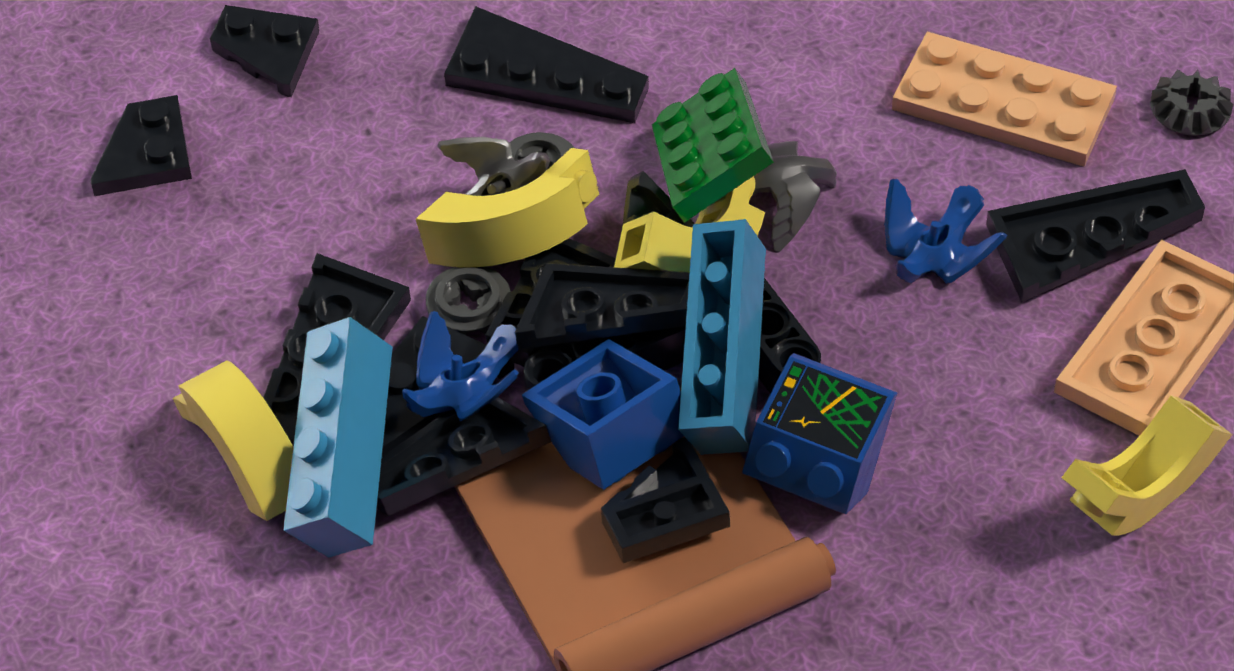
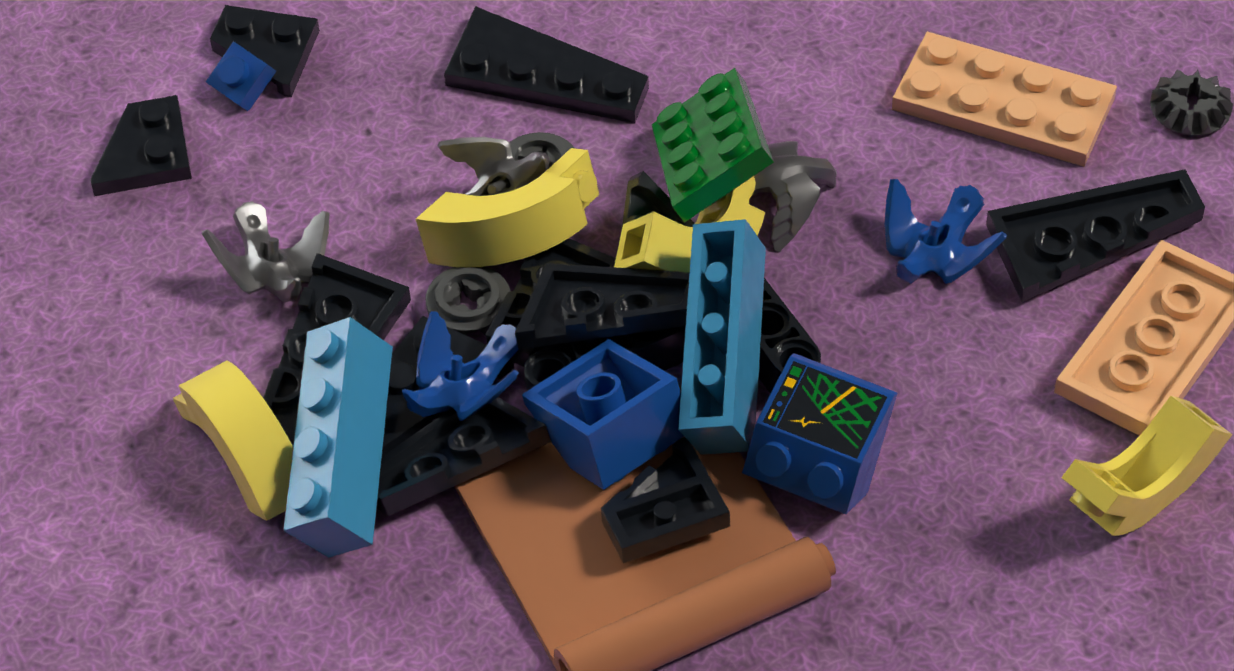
(241, 76): none -> blue plate
(264, 262): none -> flat silver animal

